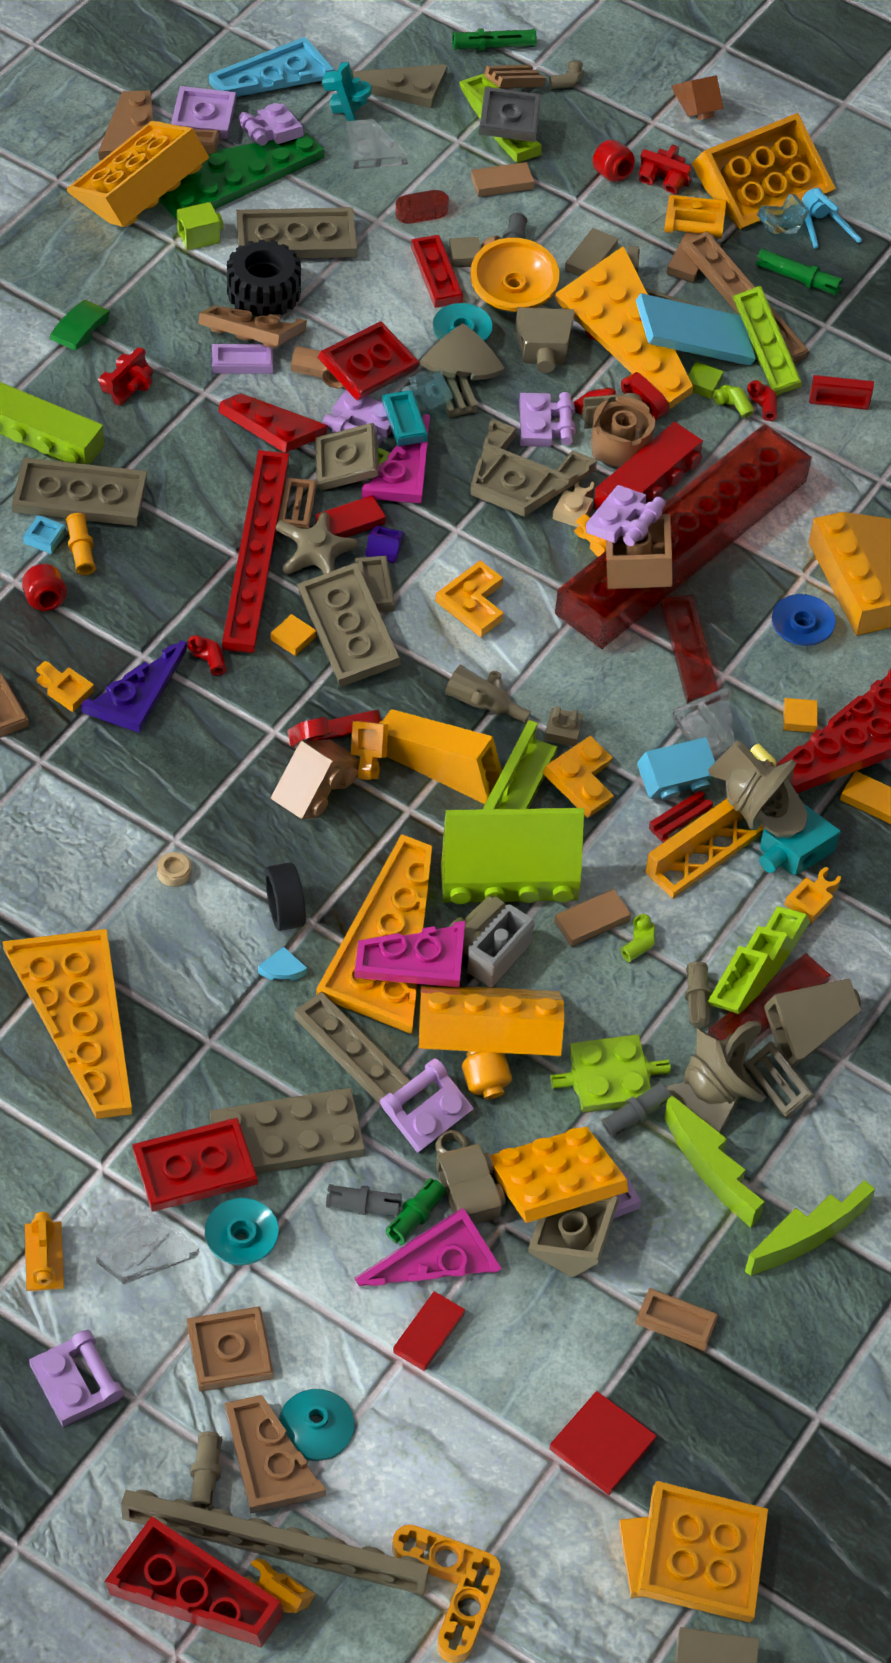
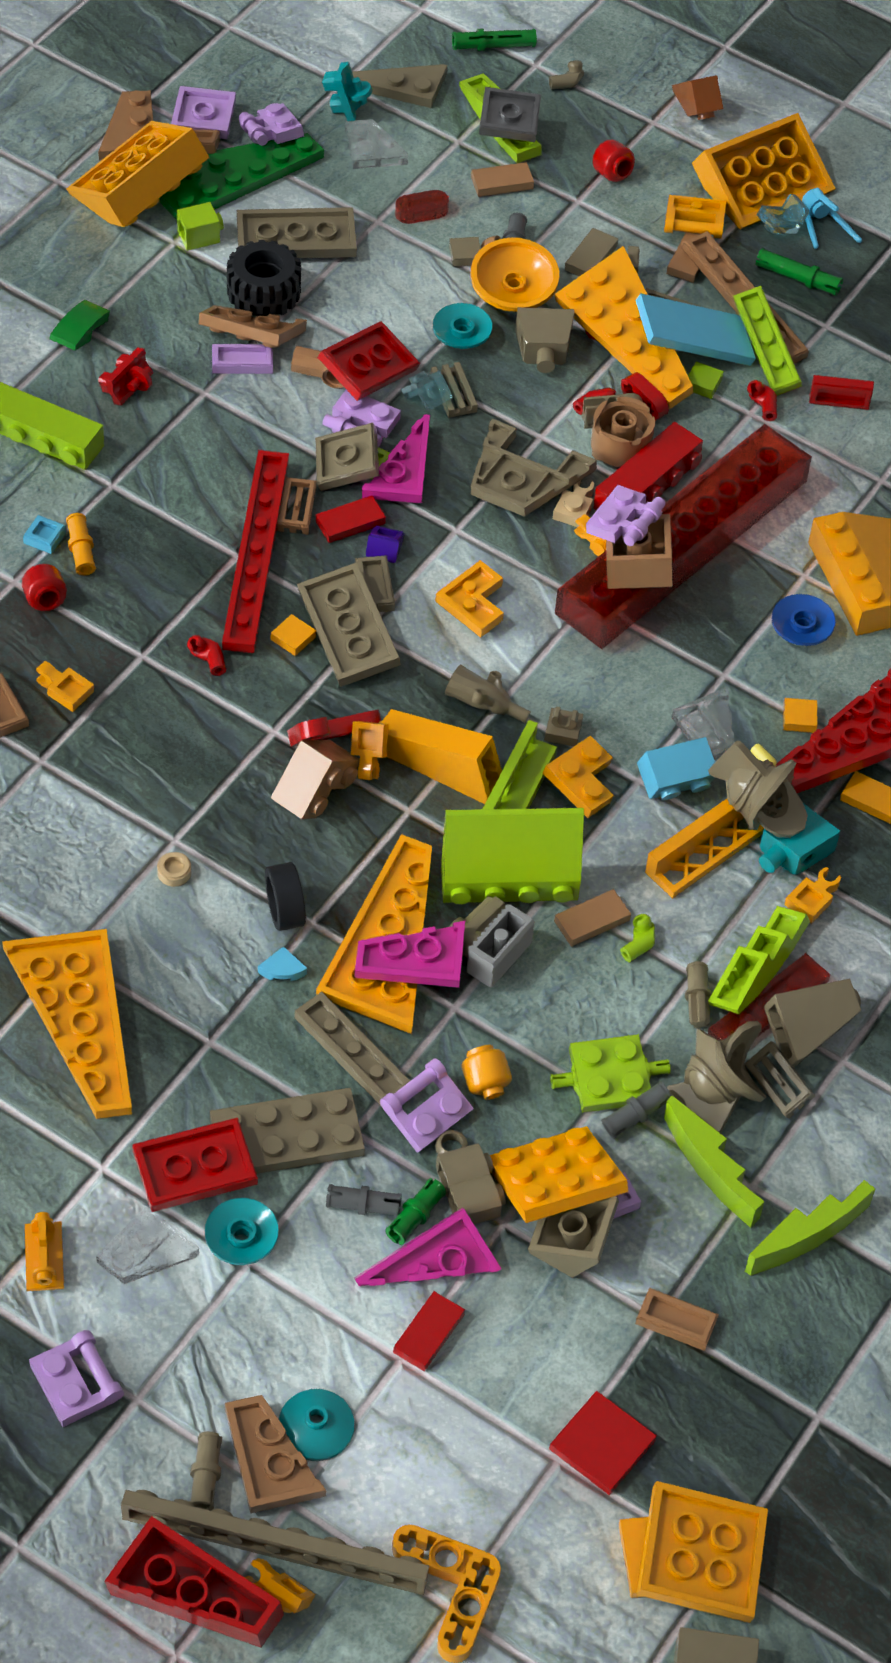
(71, 488): dark tan plate -> none
(137, 693): dark purple wing -> none
(229, 1348): medium nougat tile -> none
(271, 423): red wing -> none
(275, 69): medium azure wing -> none
(315, 545): dark tan animal -> none
(404, 418): teal tile -> none
(436, 271): red tile -> none
(463, 354): dark tan brick -> none
(491, 1020): light orange slope -> none
(514, 76): medium nougat tile -> none
(536, 417): lavender plate -> none
(666, 165): red hips -> none
(675, 812): red tile -> none
(689, 647): clear red tile -> none
(734, 396): lime arm -> none

